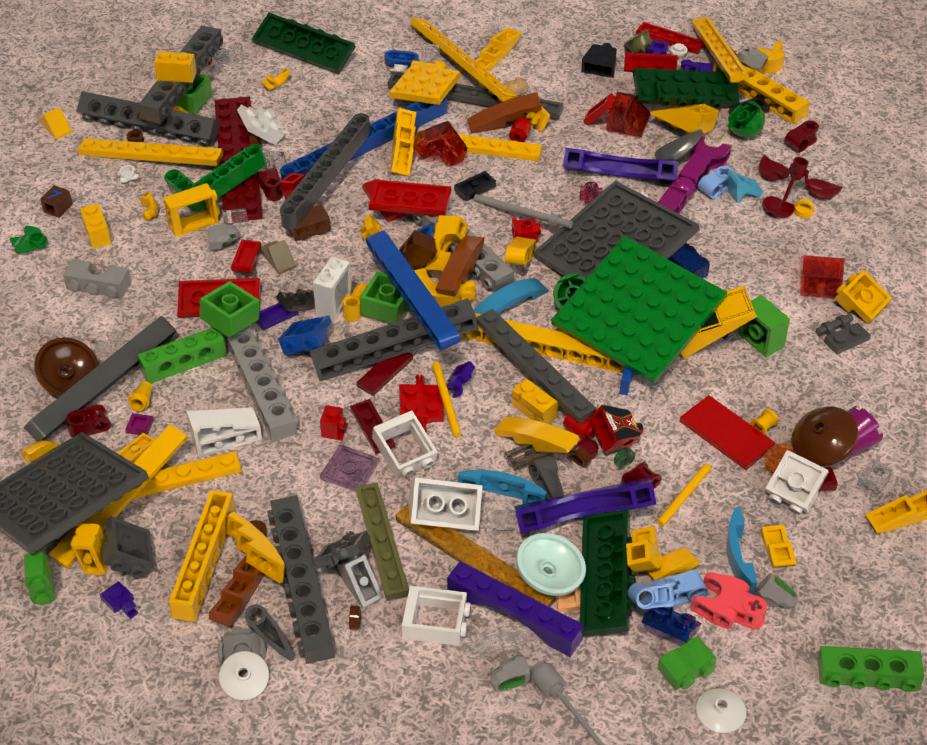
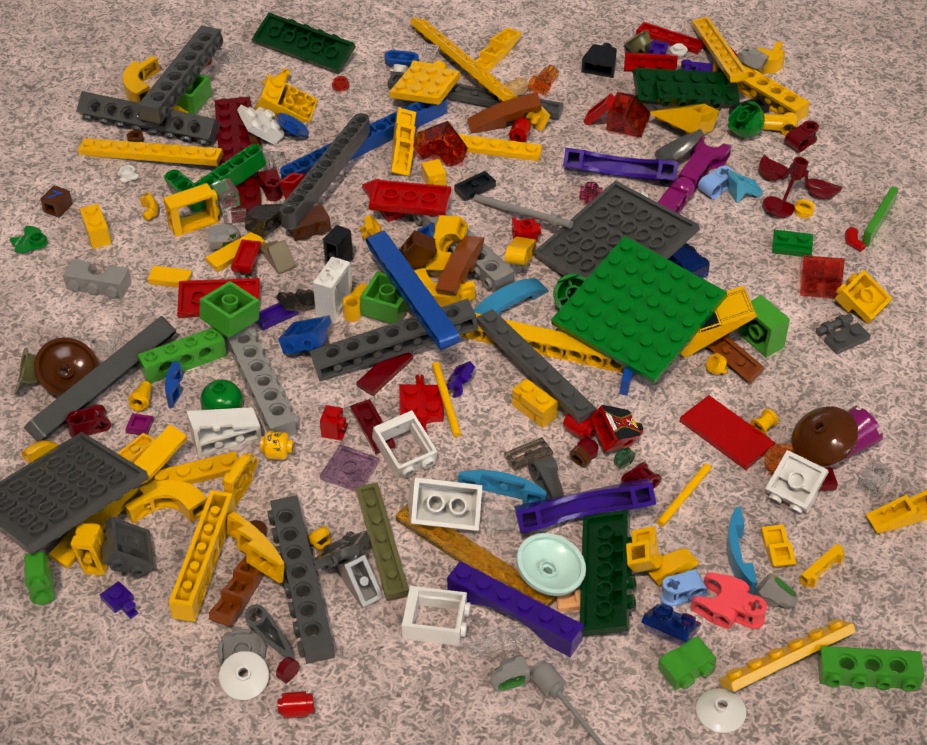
(26, 373): none -> olive piece
(55, 123): yellow slope -> none
(136, 74): none -> yellow arch
(167, 494): none -> yellow arch
(168, 276): none -> yellow tile
(172, 383): none -> blue slope
(175, 67): yellow brick -> none
(221, 395): none -> green cylinder
(224, 257): none -> yellow tile
(227, 194): none -> clear panel
(240, 476): none -> yellow plate
(263, 219): none -> clear smoke slope
(276, 445): none -> yellow head
(286, 99): none -> yellow slope
(287, 669): none -> dark red tile
(292, 125): none -> blue dish
(295, 704): none -> red brick
(317, 535): none -> yellow tile
(338, 244): none -> black brick
(340, 83): none -> clear red plate
(354, 617): reddish brown tile -> none
(433, 172): none -> yellow brick
(536, 433): yellow slope -> none
(542, 82): none -> clear orange piece
(658, 593): light blue piece -> none
(716, 364): none -> yellow tile
(737, 358): none -> dark orange plate
(781, 122): none -> yellow piece
(782, 657): none -> yellow plate
(792, 243): none -> green plate
(832, 556): none -> yellow piece
(851, 239): none -> red arm
(880, 216): none -> bright green tile

